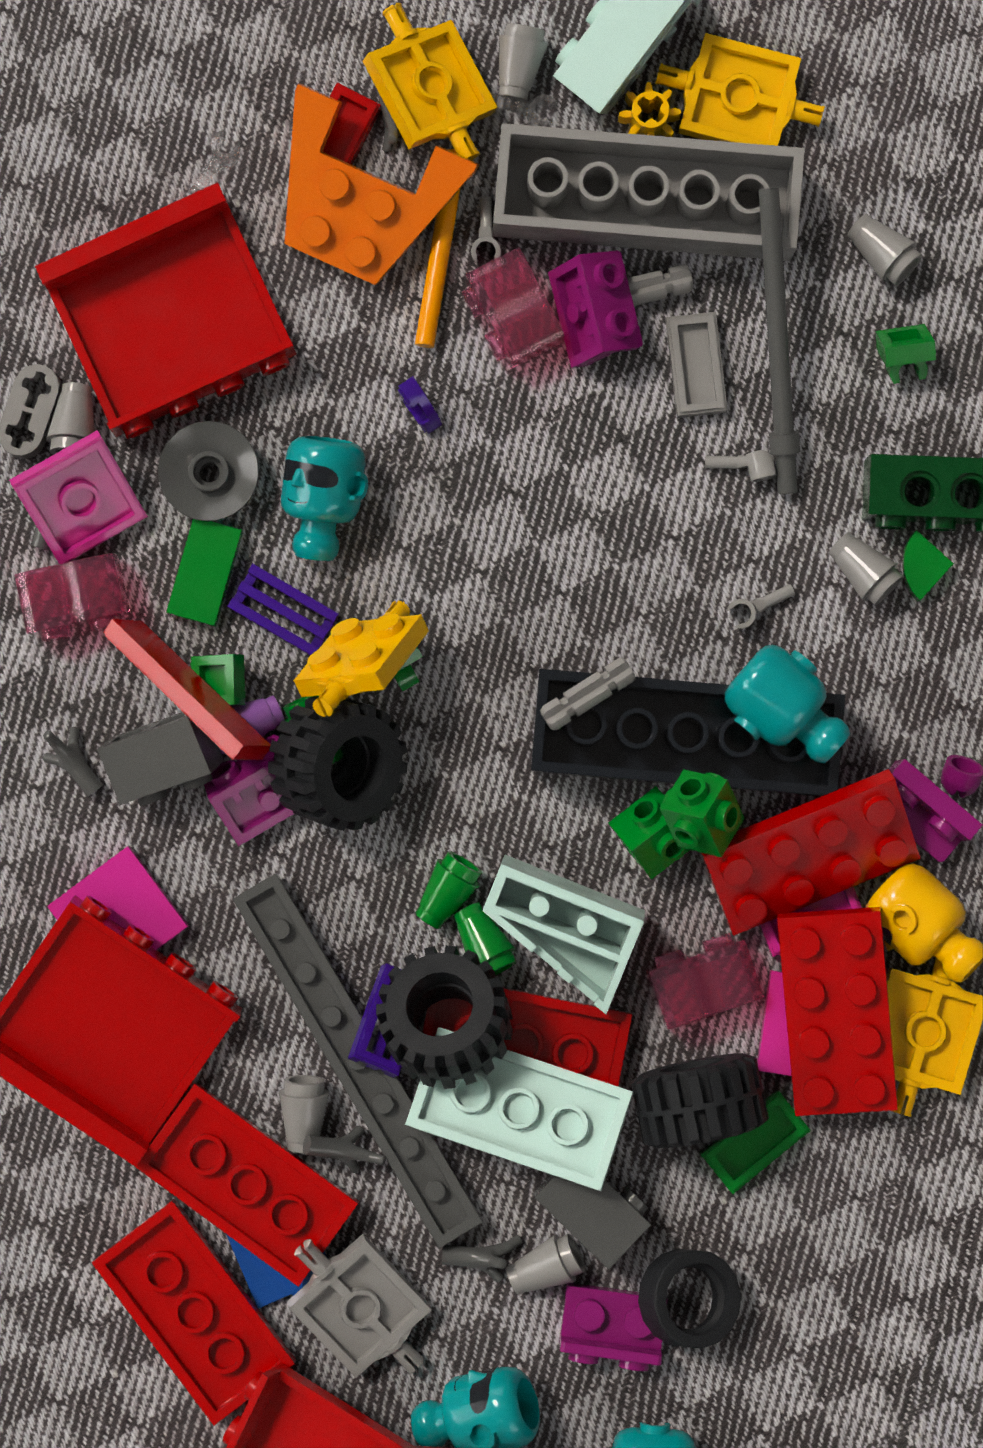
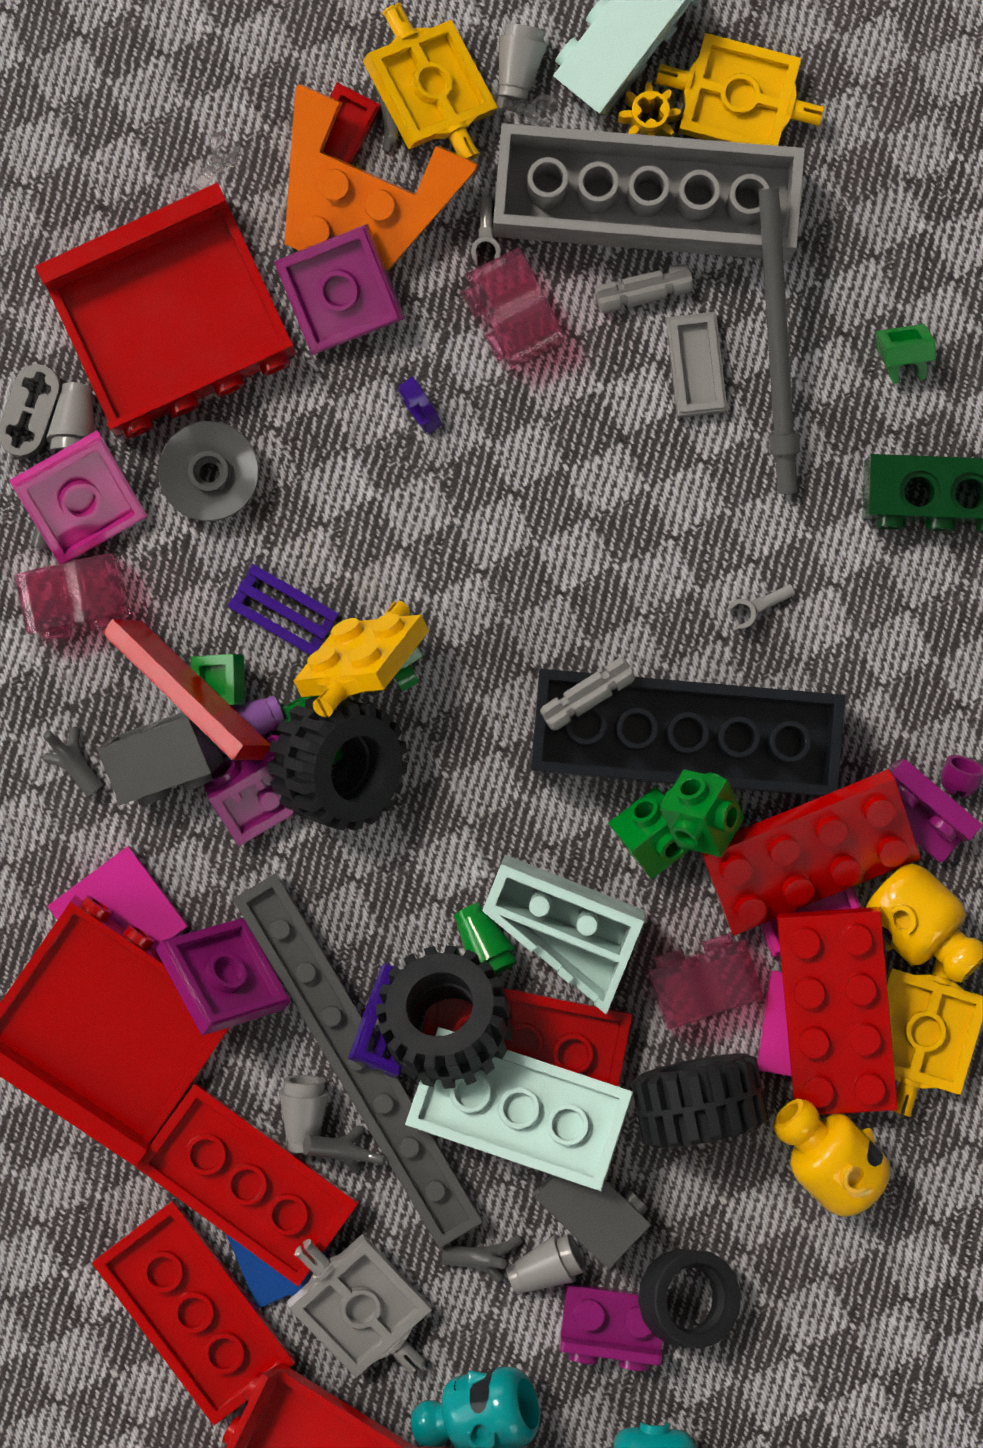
(204, 572): green tile -> none
(222, 976): none -> magenta tile
(322, 488): teal piece -> none
(339, 289): none -> magenta tile
(436, 273): light orange bar -> none
(448, 888): green cone -> none
(595, 307): magenta bracket -> none
(747, 1154): green tile -> none
(759, 464): light grey hand -> none
(782, 700): teal piece -> none
(833, 1158): none -> yellow piece
(865, 568): light grey cone -> none
(885, 249): light grey cone -> none
(922, 565): green tile -> none

